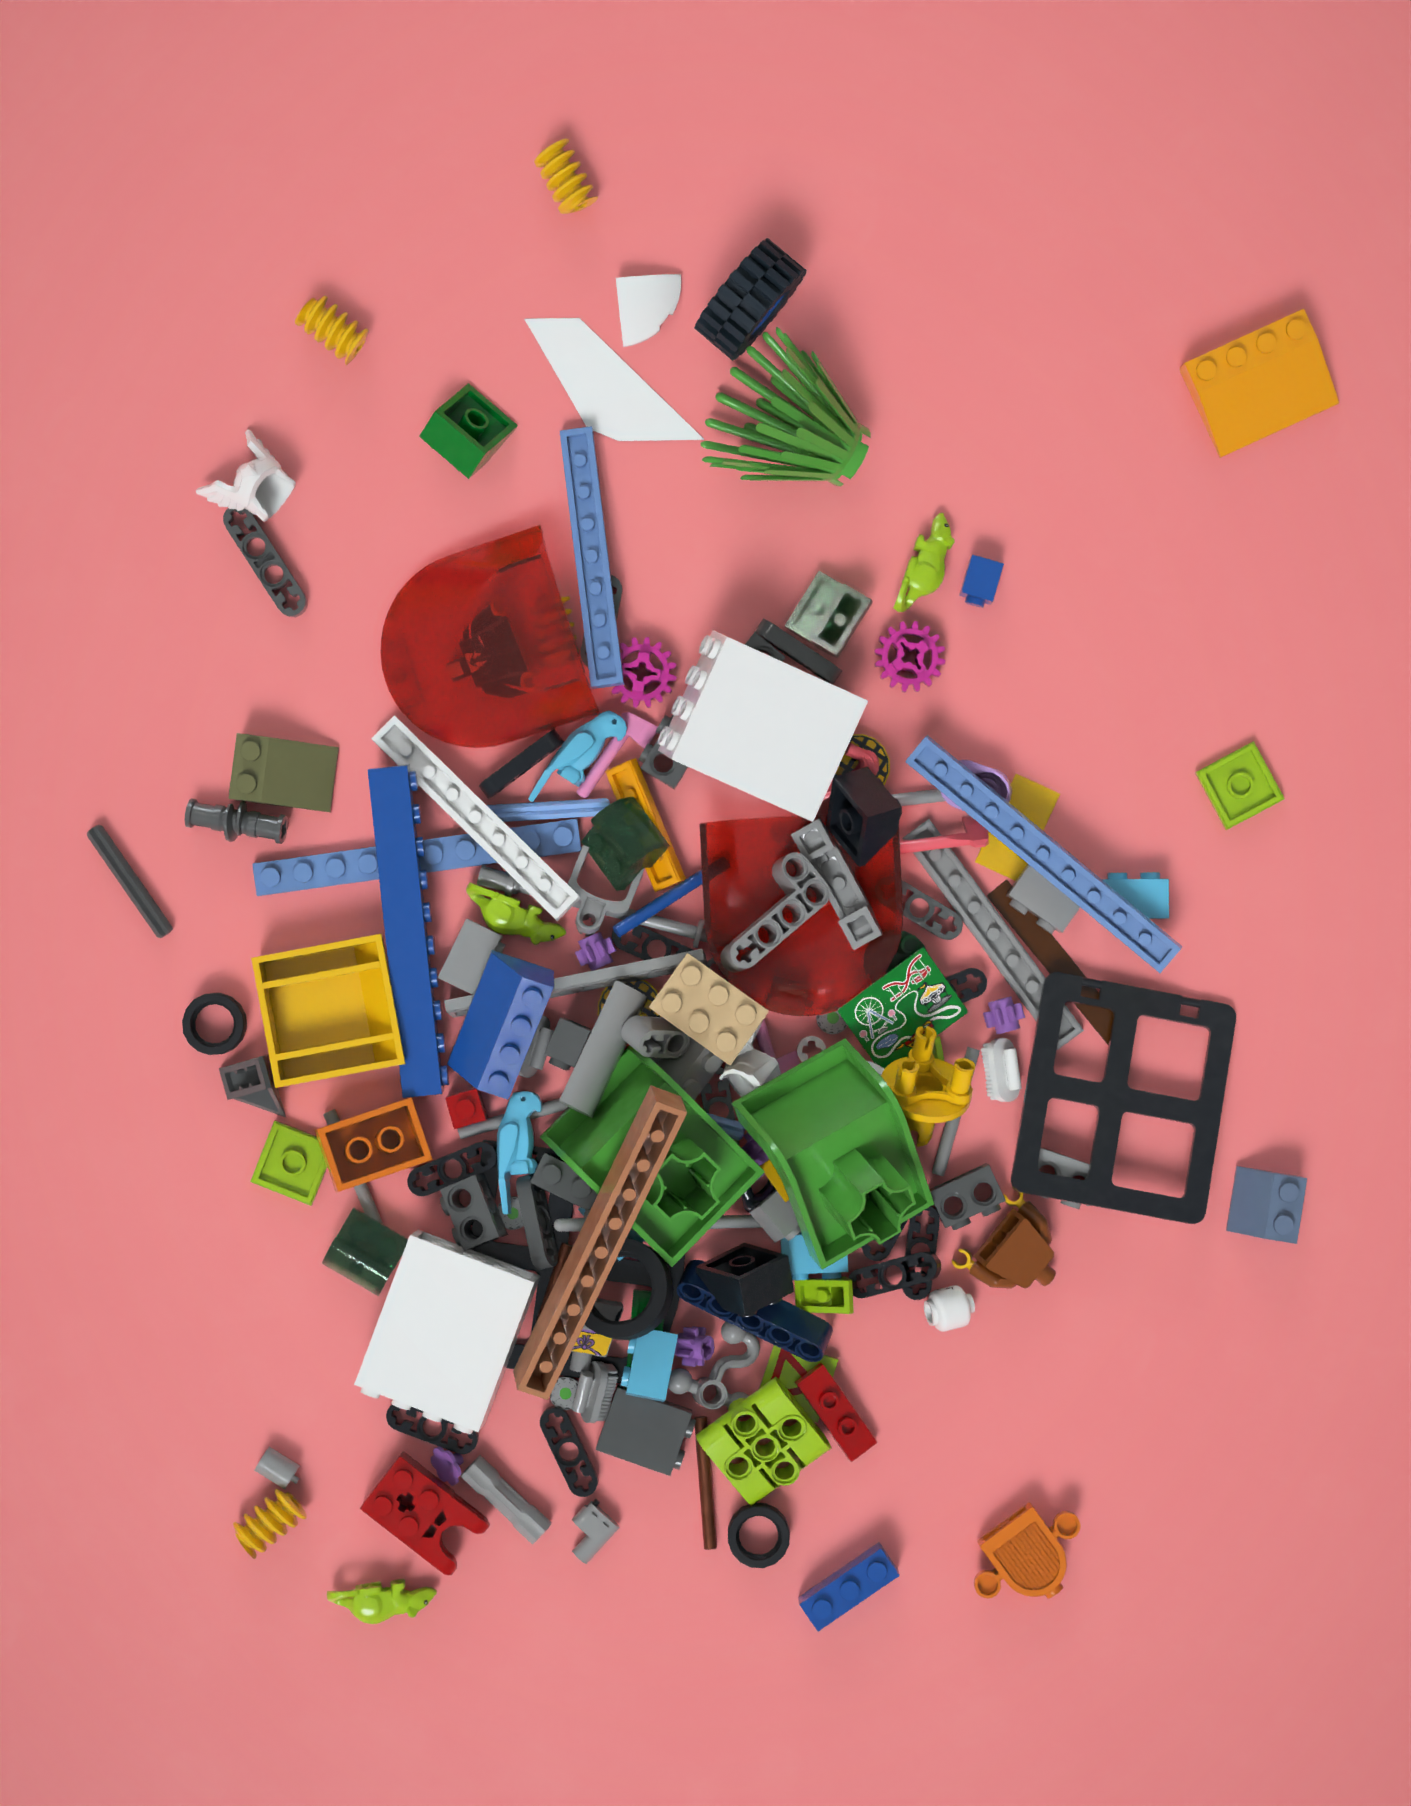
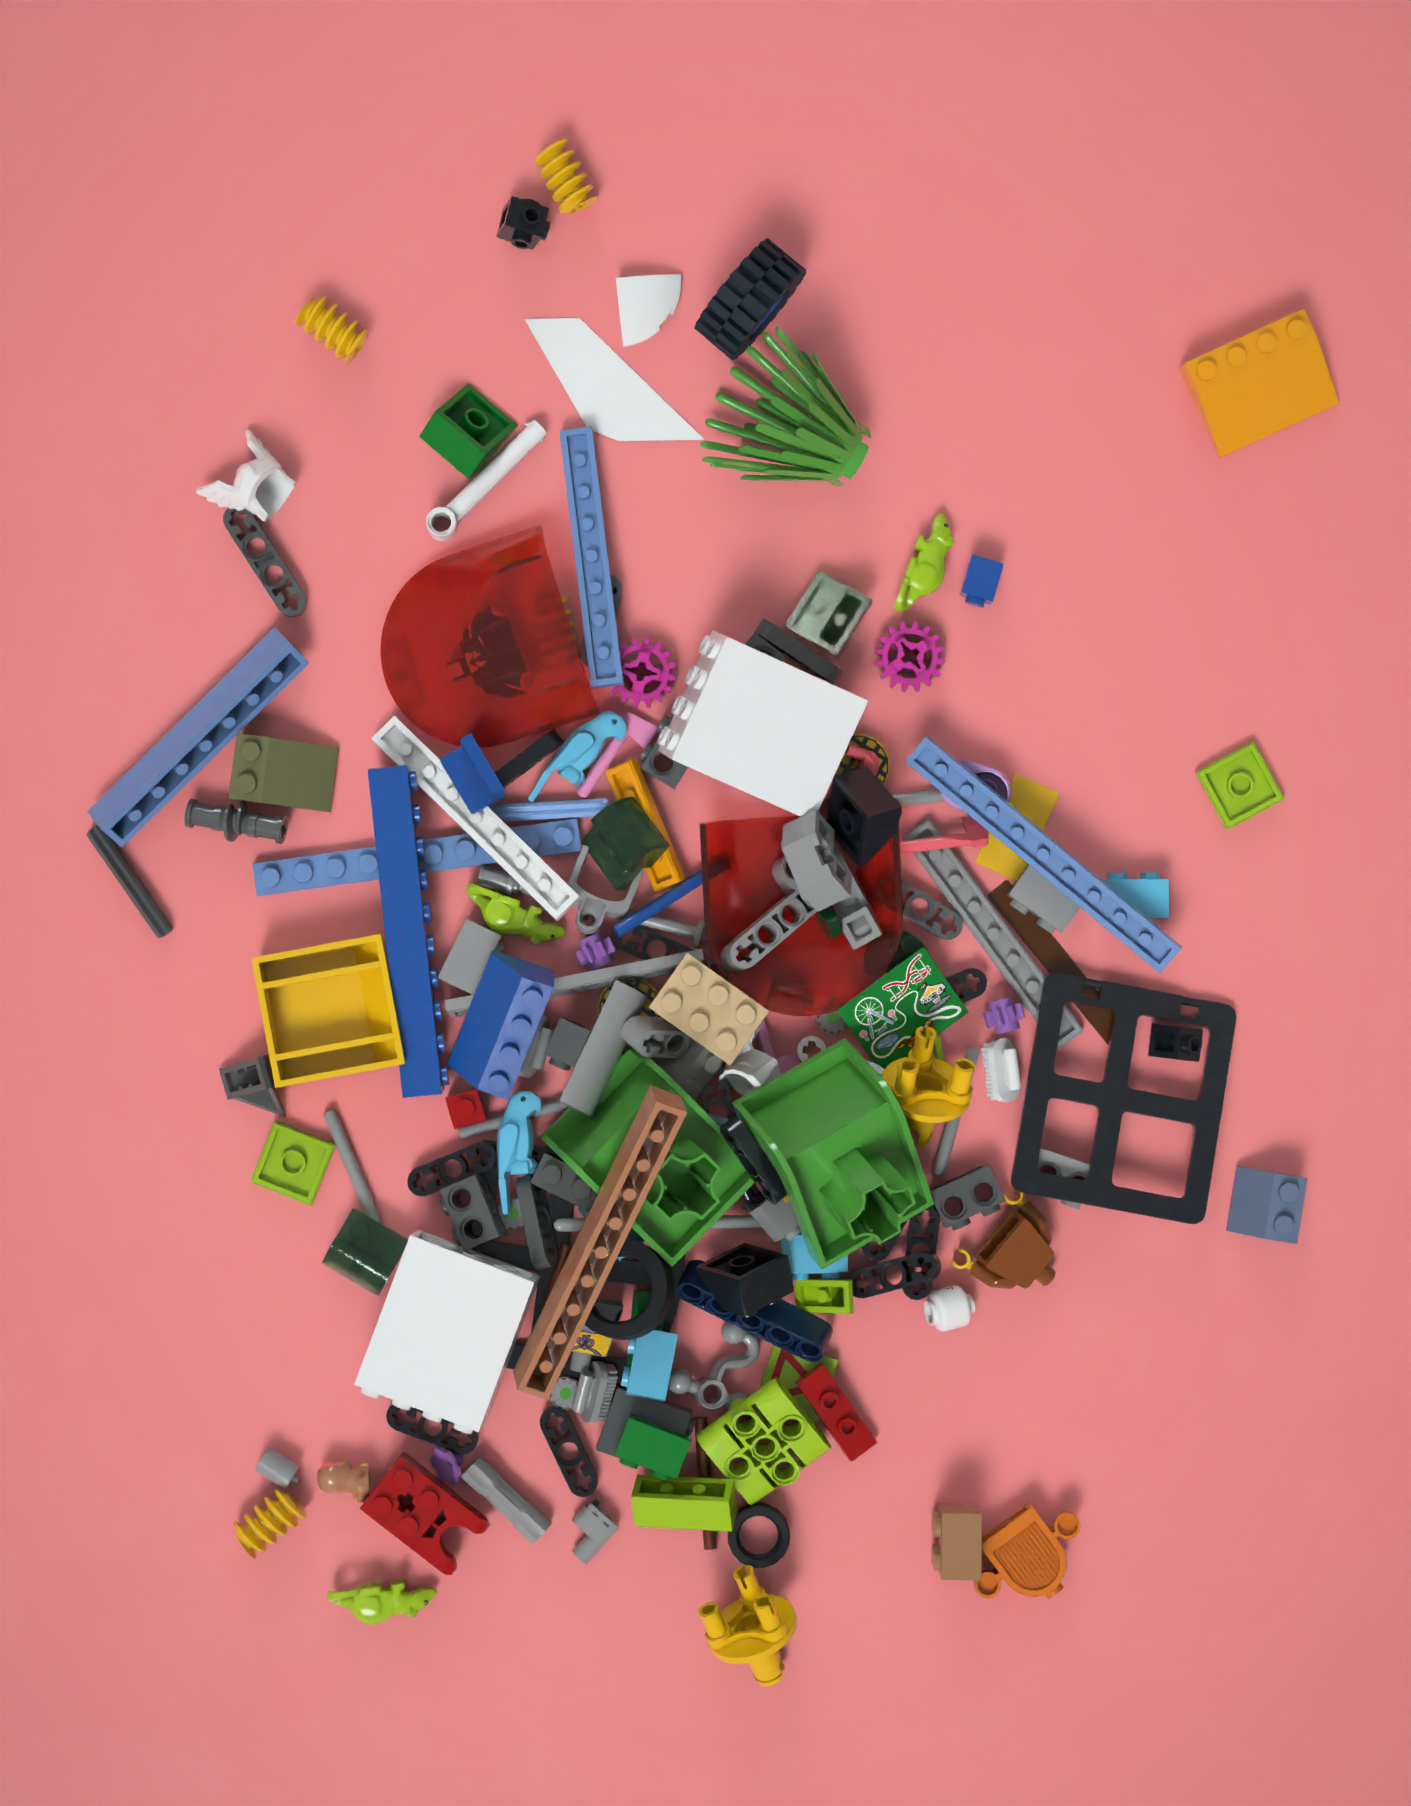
(197, 737): none -> medium blue brick
(200, 1044): black tyre -> none
(342, 1477): none -> nougat animal
(373, 1144): orange brick -> none
(472, 775): none -> blue panel
(485, 480): none -> white piece
(523, 223): none -> black brick
(652, 1447): none -> green brick
(684, 1503): none -> lime brick
(694, 1346): medium lavender gear -> none
(751, 1628): none -> yellow piece
(753, 1160): none -> black beam
(811, 858): none -> light grey brick
(829, 923): none -> dark green tile
(848, 1586): blue brick -> none
(958, 1541): none -> medium nougat brick
(1175, 1042): none -> black bracket

